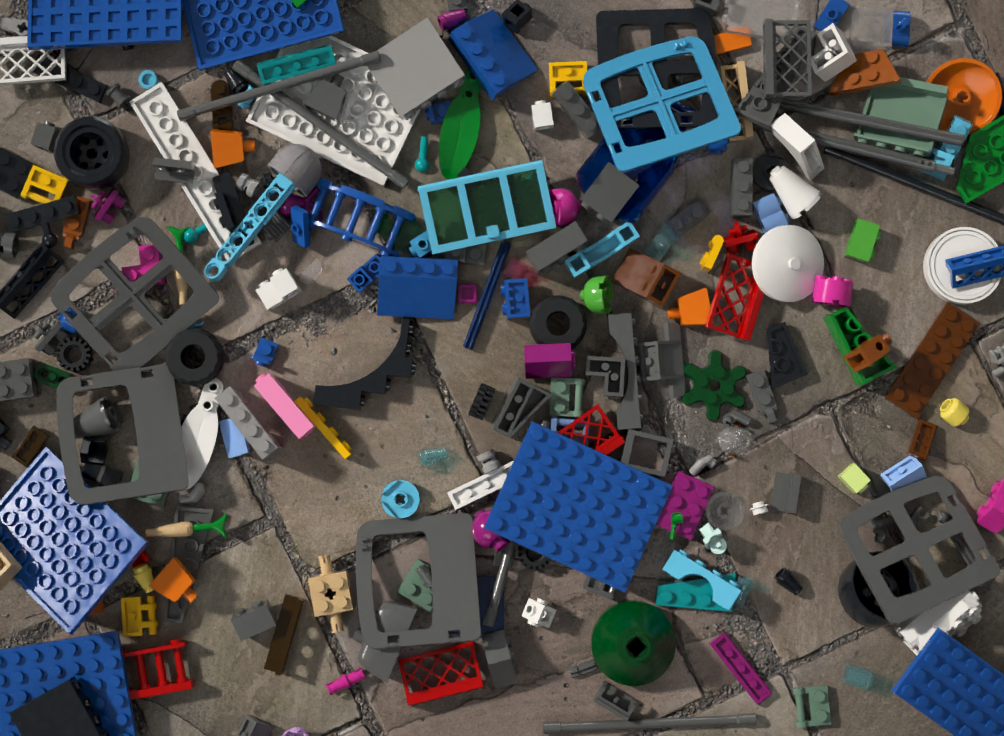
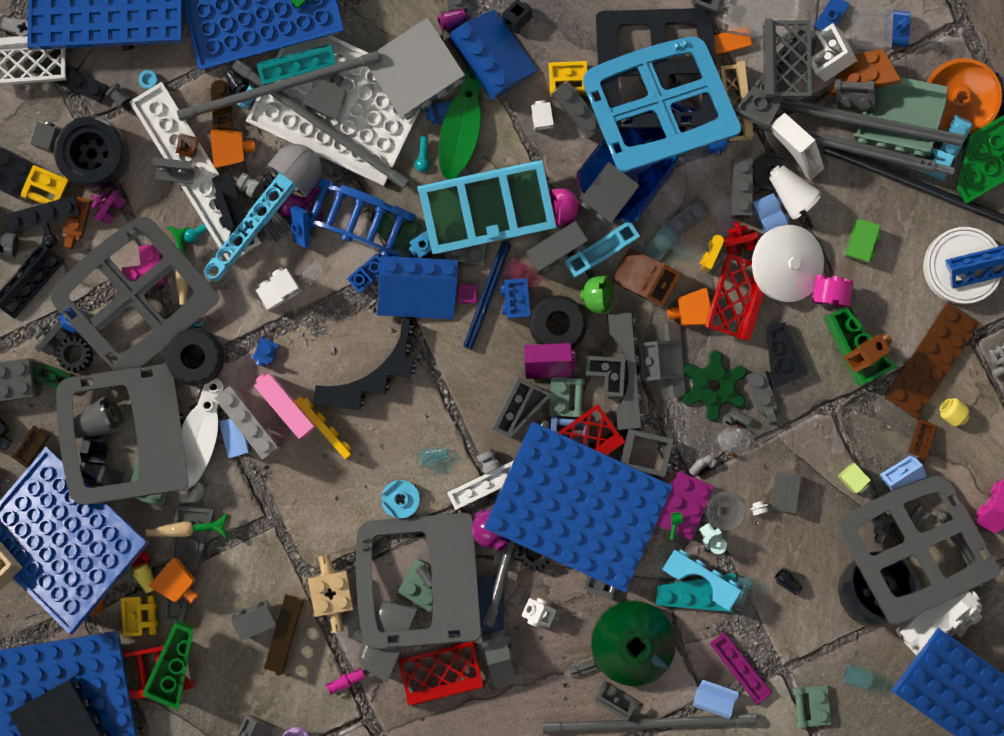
(170, 669): none -> green wedge
(187, 145): none -> reddish brown tile
(481, 401): black tyre -> none
(715, 699): none -> light blue panel
(855, 95): none -> dark grey plate

